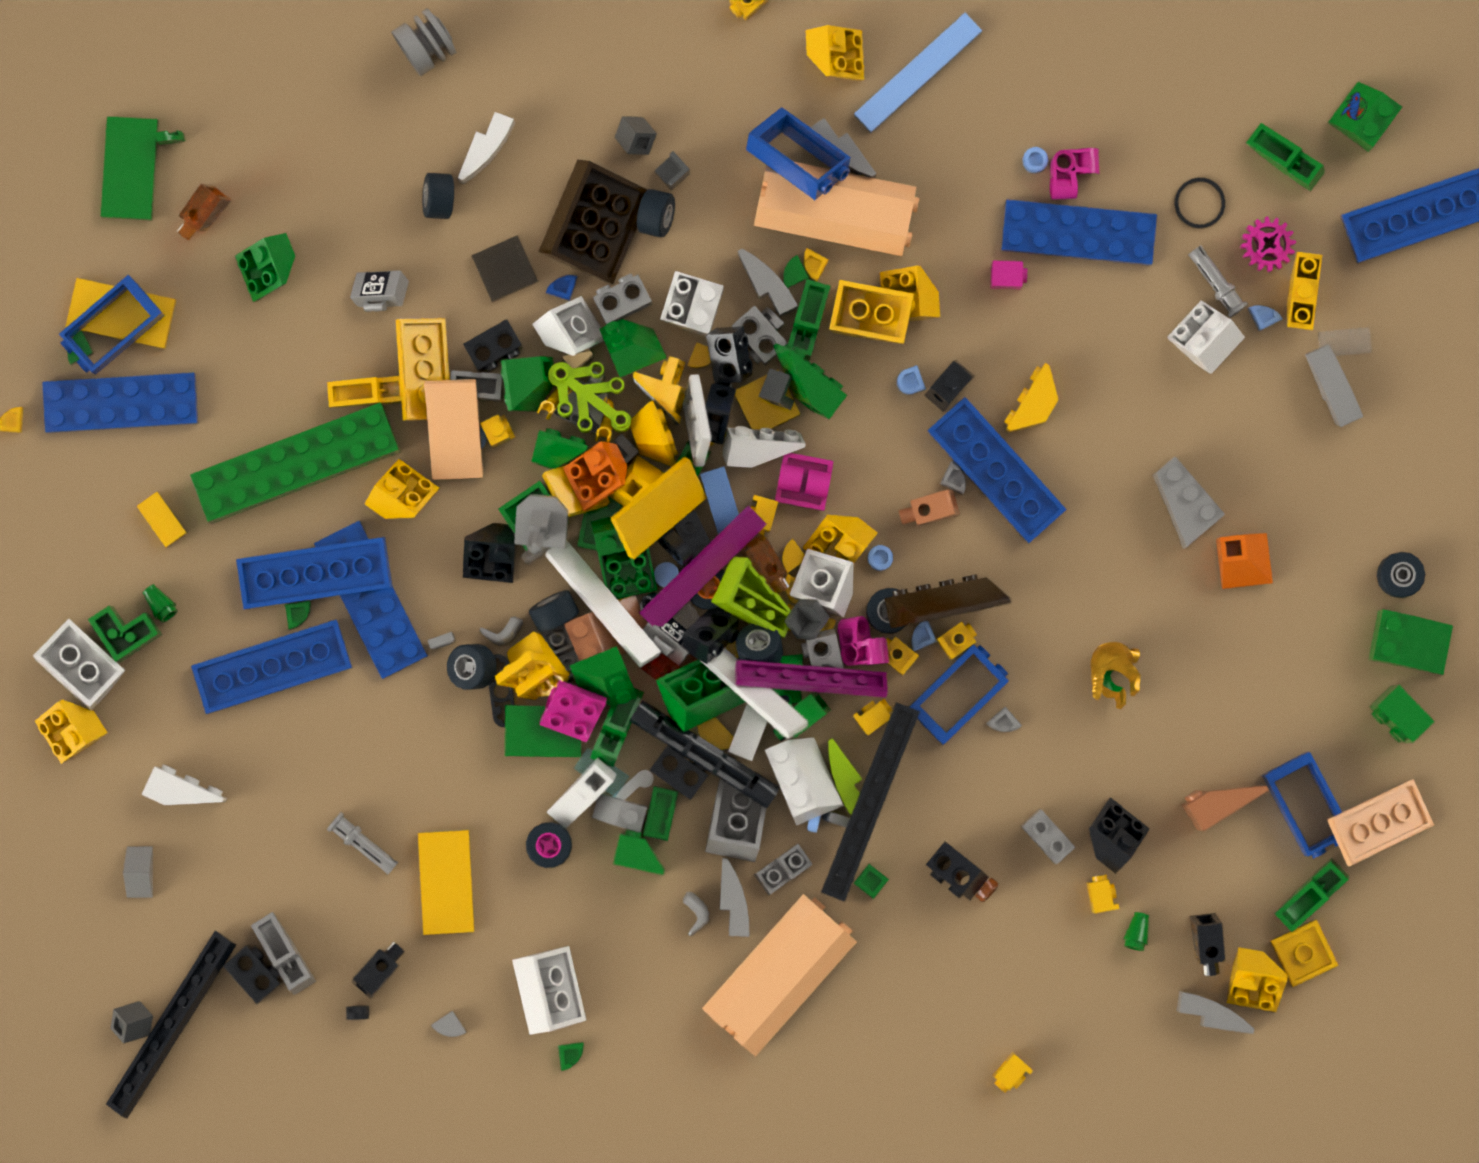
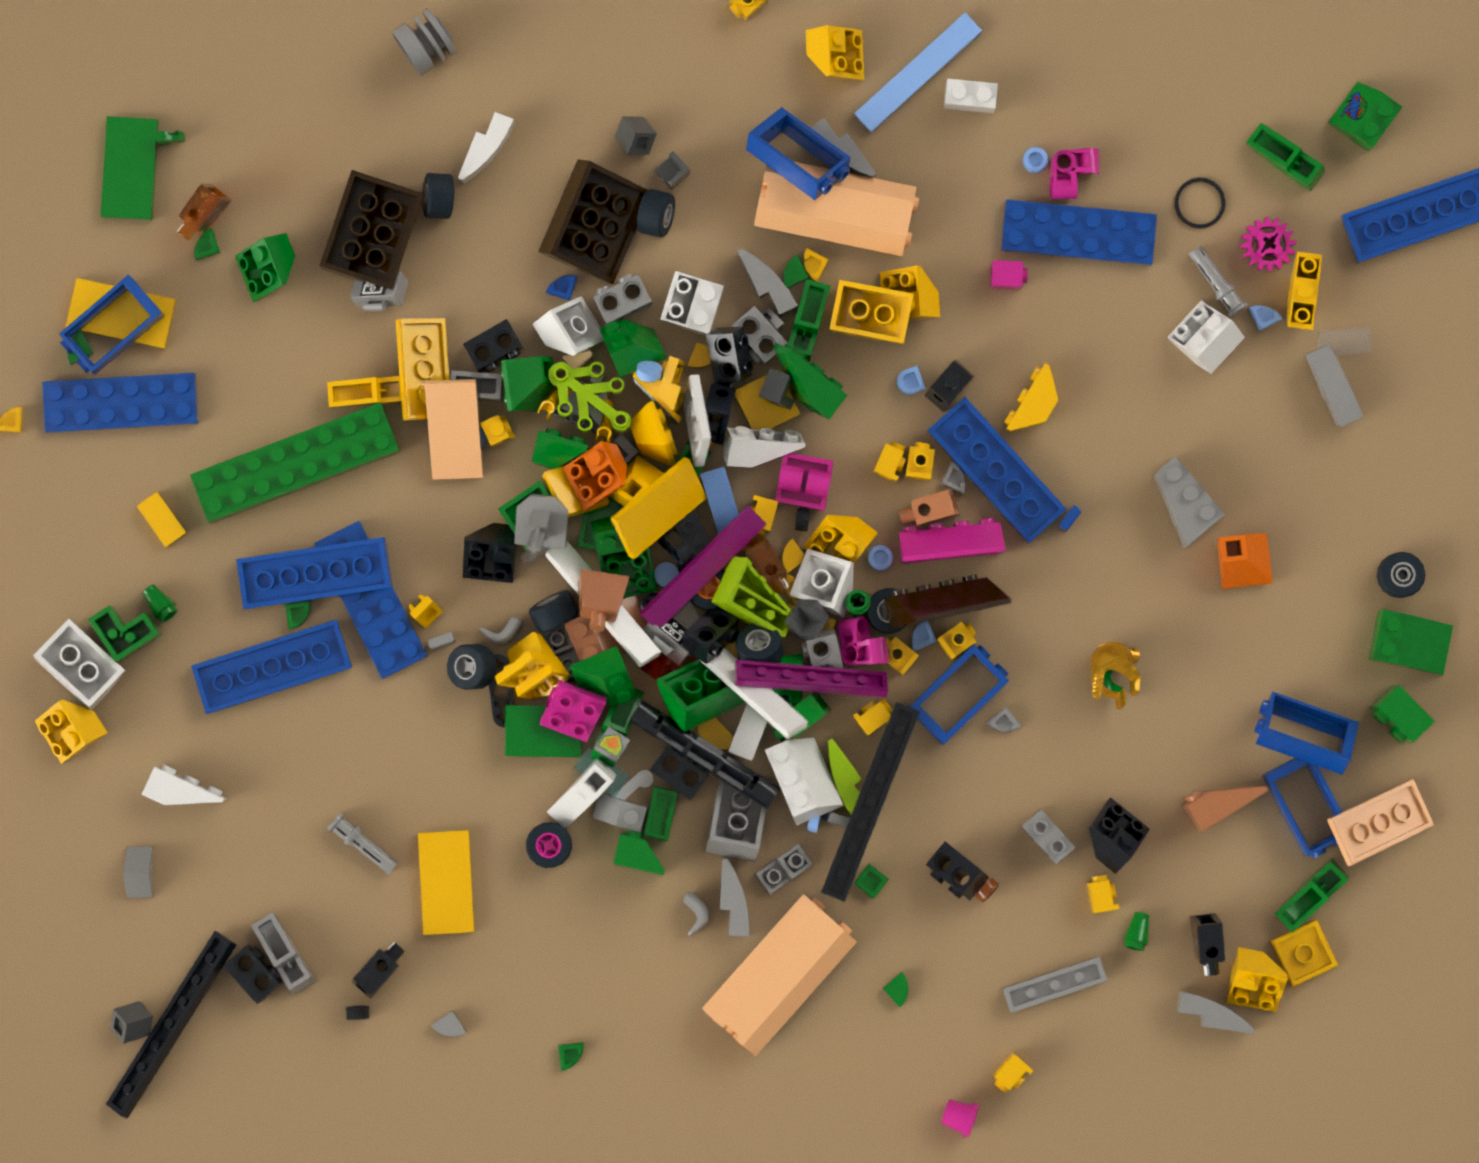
(206, 245): none -> green tile
(371, 230): none -> dark brown slope
(401, 492): yellow slope -> none
(425, 611): none -> yellow tile
(504, 268): clear smoke tile -> none
(549, 990): white slope -> none
(600, 597): none -> nougat torso
(612, 744): none -> tile
(649, 371): none -> light blue tile
(802, 519): none -> black axle
(856, 598): none -> green cone
(890, 461): none -> yellow brick
(897, 989): none -> green tile
(917, 471): none -> yellow brick
(951, 542): none -> dark pink slope
(960, 1116): none -> dark pink piece
(970, 96): none -> white brick
(1054, 984): none -> light grey plate
(1069, 518): none -> blue tile
(1310, 717): none -> blue window

